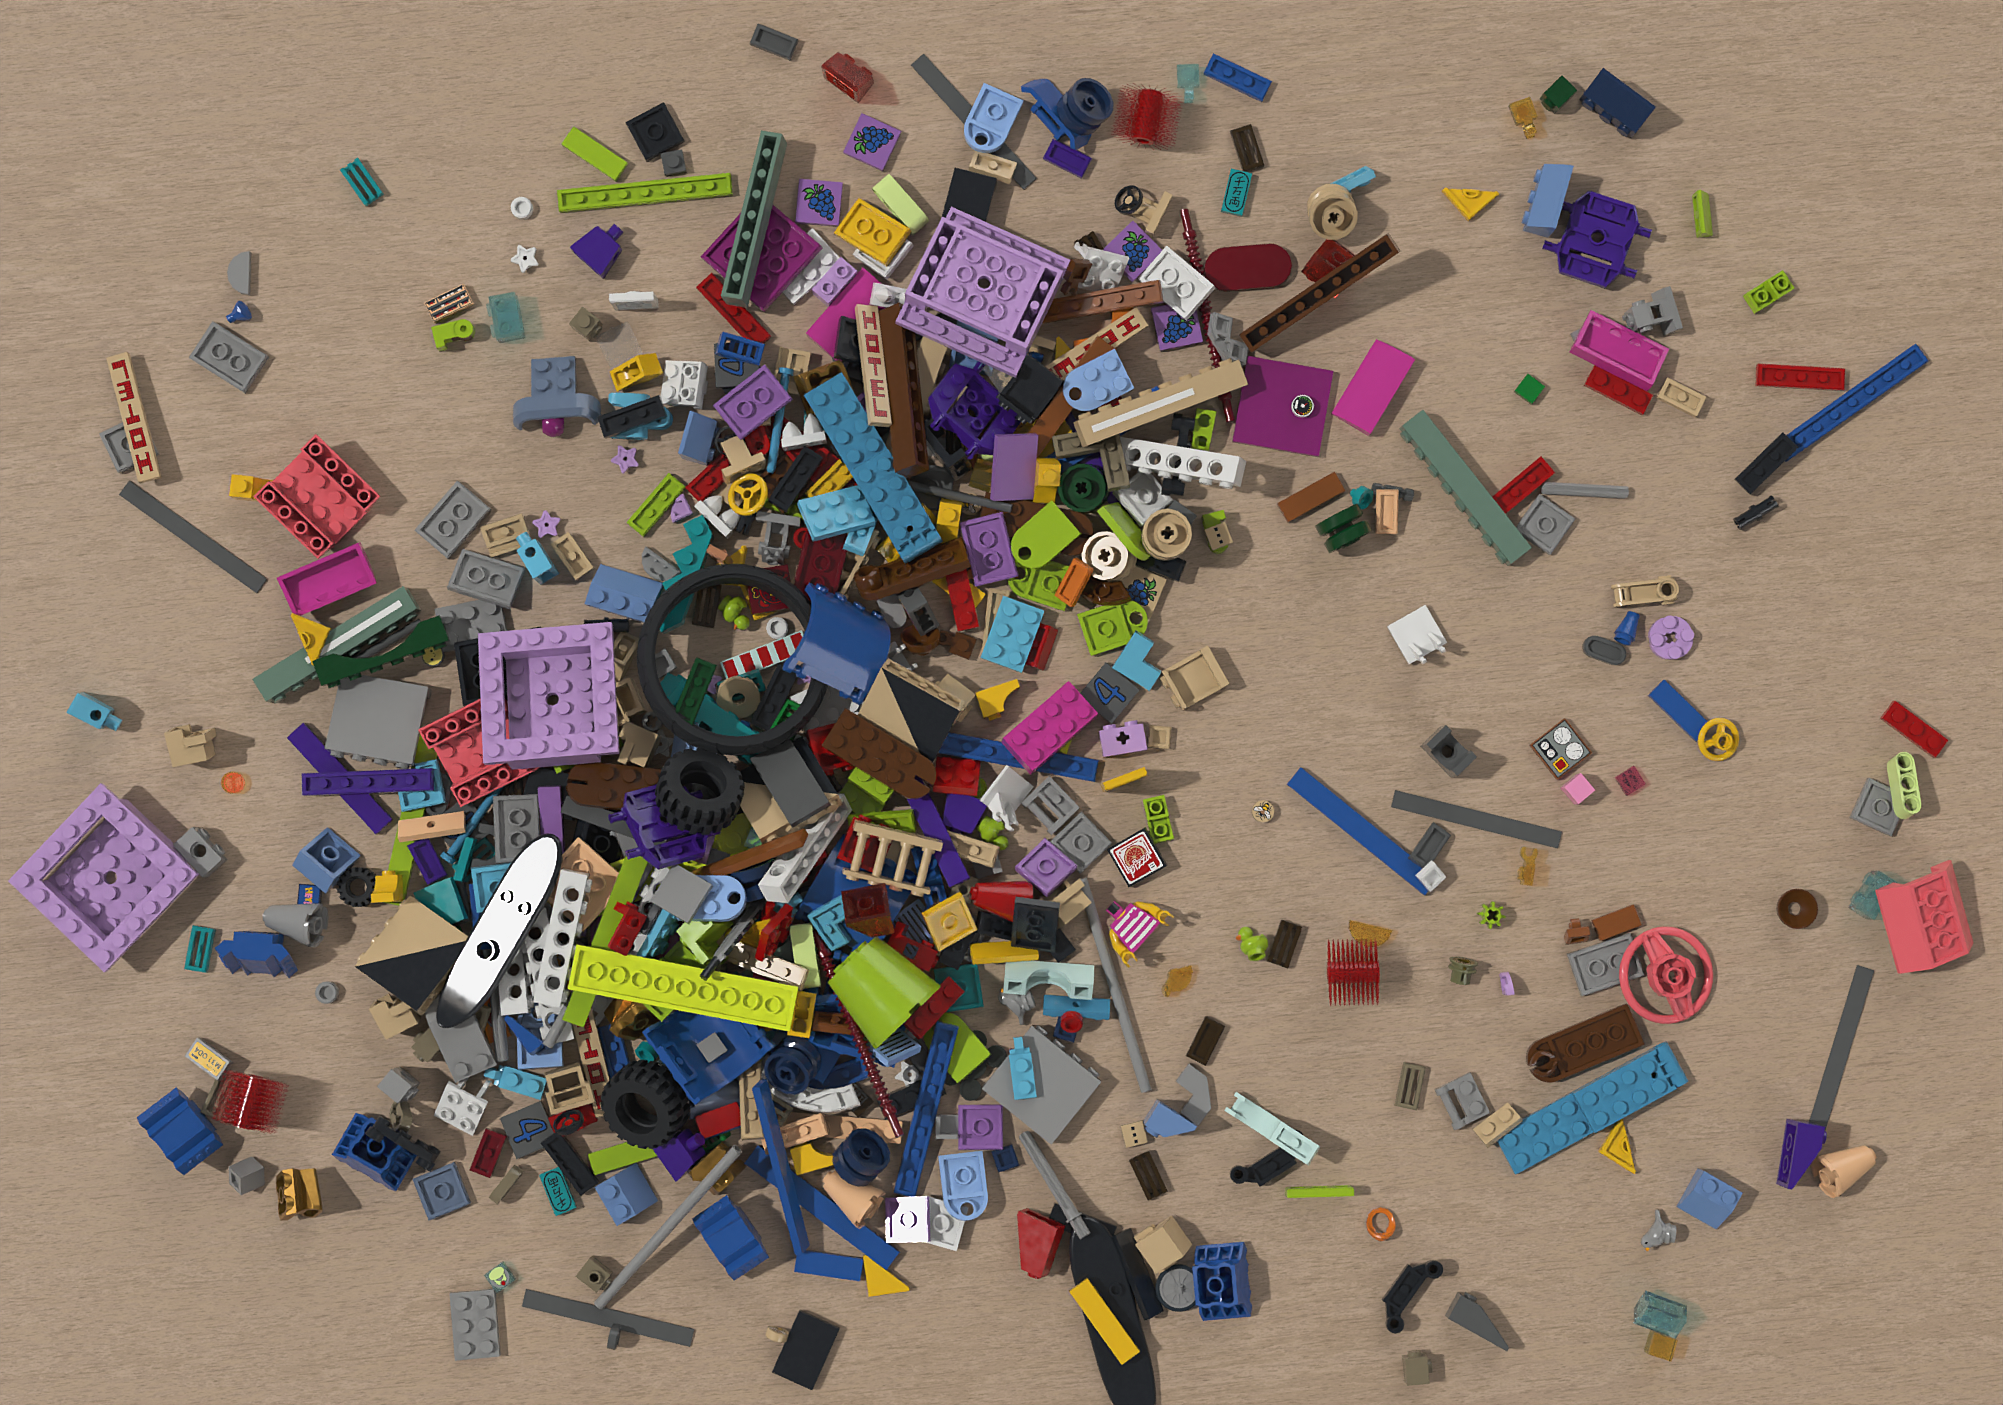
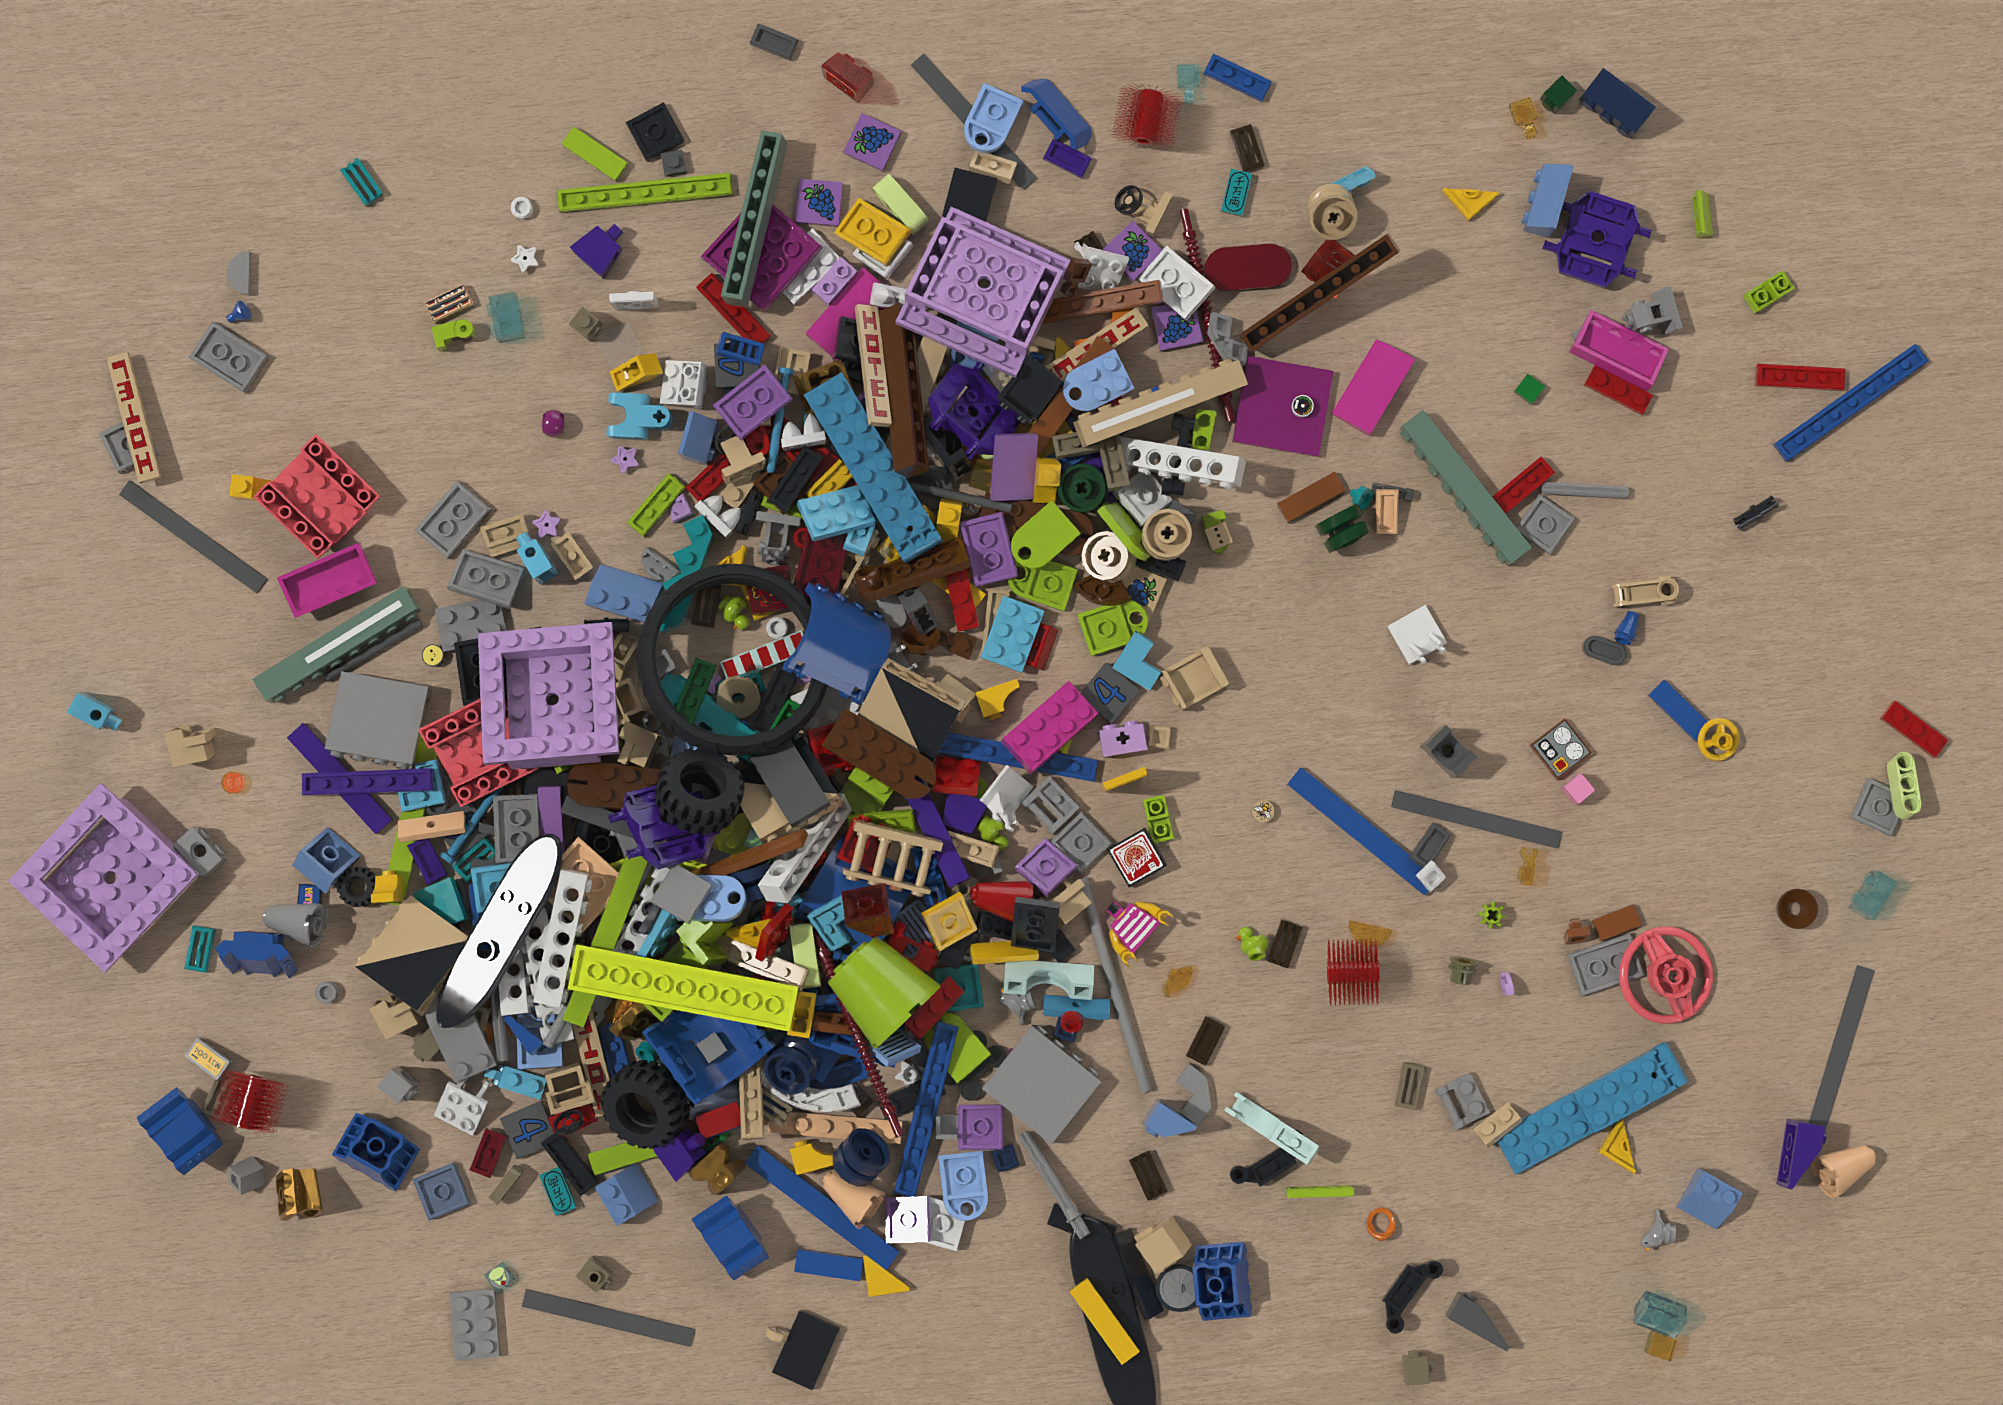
(312, 635): yellow tile -> none
(401, 1116): dark tan beam -> none
(426, 1153): black plate -> none
(427, 634): dark green arch -> none
(465, 859): teal tile -> none
(555, 394): sand blue piece -> none
(614, 1336): dark grey tile -> none
(627, 928): red bracket -> none
(632, 416): black plate -> none
(668, 1227): light grey piece -> none
(719, 555): nougat tile -> none
(745, 922): light grey sword -> none
(756, 498): yellow piece -> none
(780, 1166): blue tile -> none
(802, 1131): light nougat tile -> none
(1022, 1071): medium azure hinge -> none
(1038, 1242): red slope -> none
(1074, 582): orange tile -> none
(1085, 106): dark blue wheel -> none
(1134, 1134): tan tile -> none
(1584, 1044): reddish brown plate -> none
(1629, 780): clear pink tile -> none
(1681, 397): tan plate -> none
(1683, 635): lavender plate -> none
(1766, 463): black plate -> none
(1925, 920): coral slope -> none

